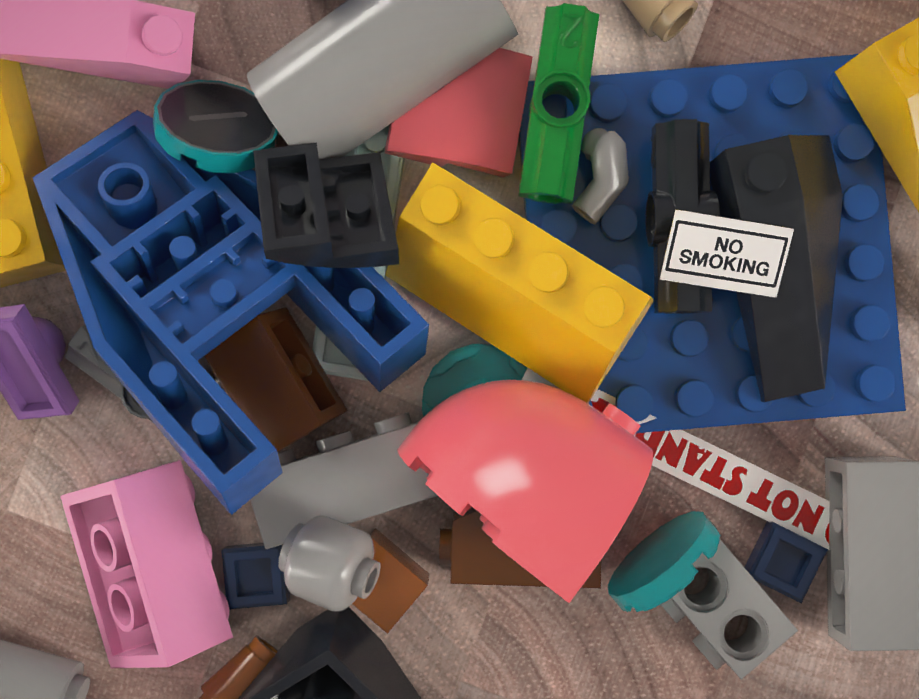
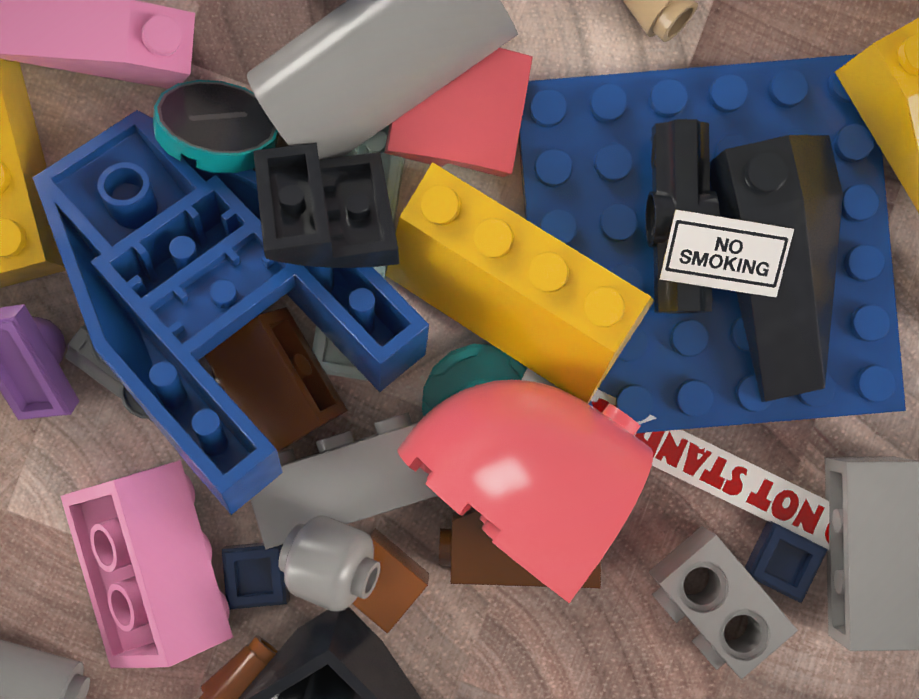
(561, 69): green piece -> none
(610, 173): light grey arm -> none
(663, 562): teal tile -> none

